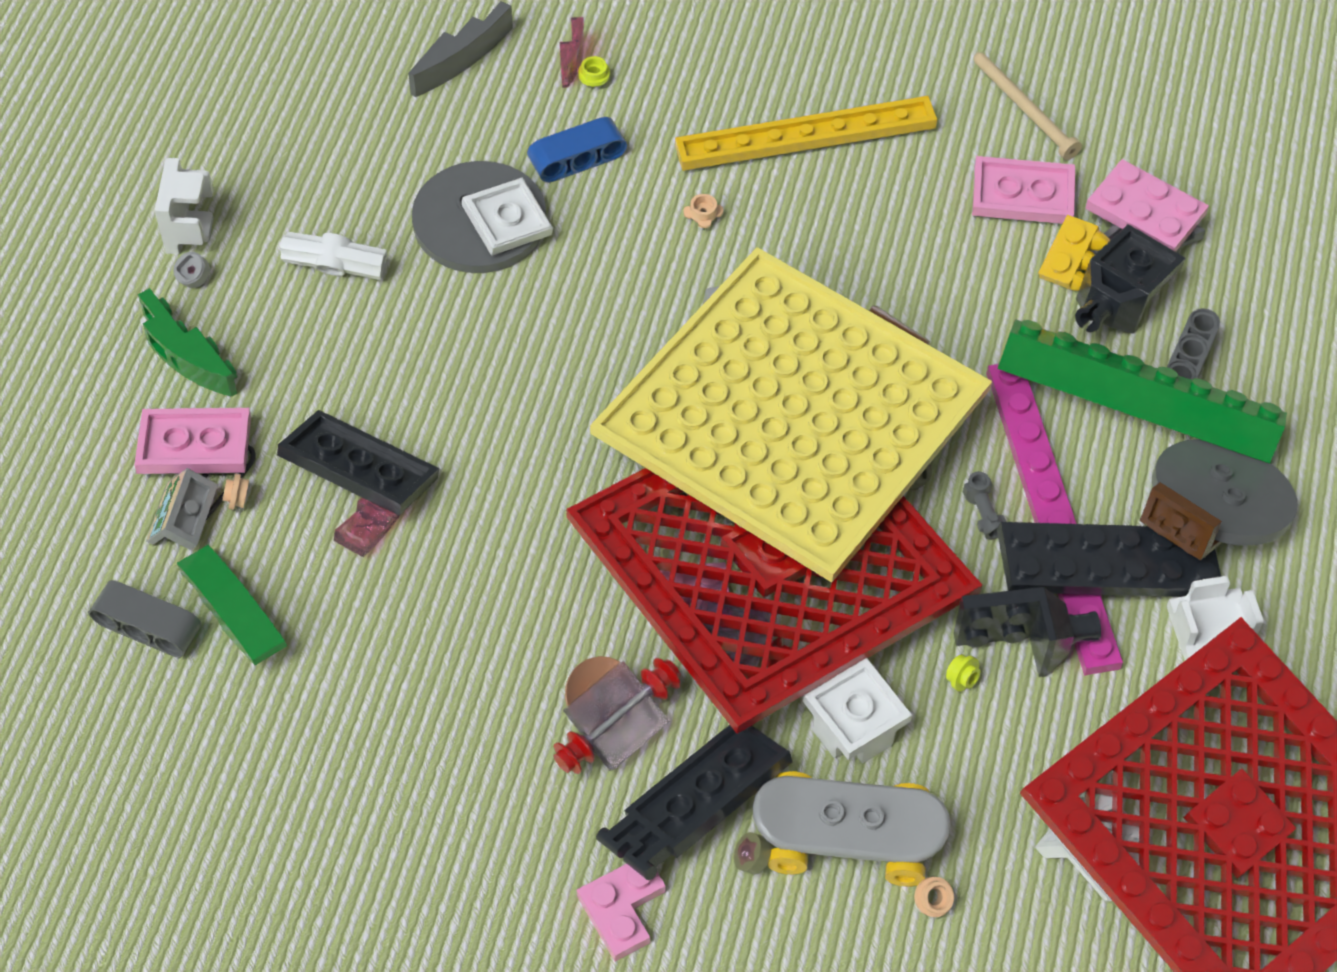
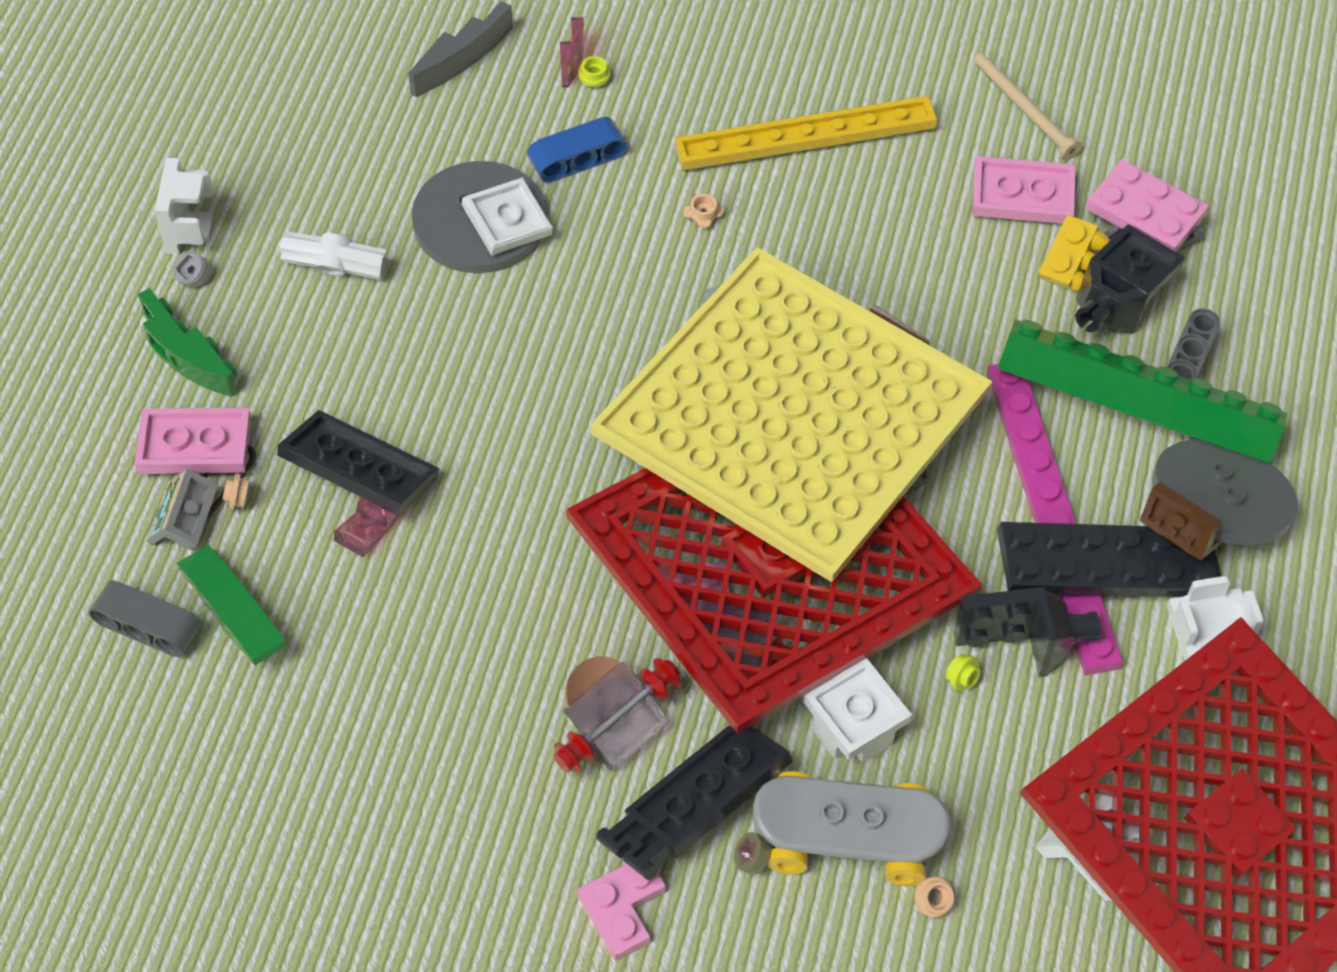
(976, 493): dark grey bar -> none

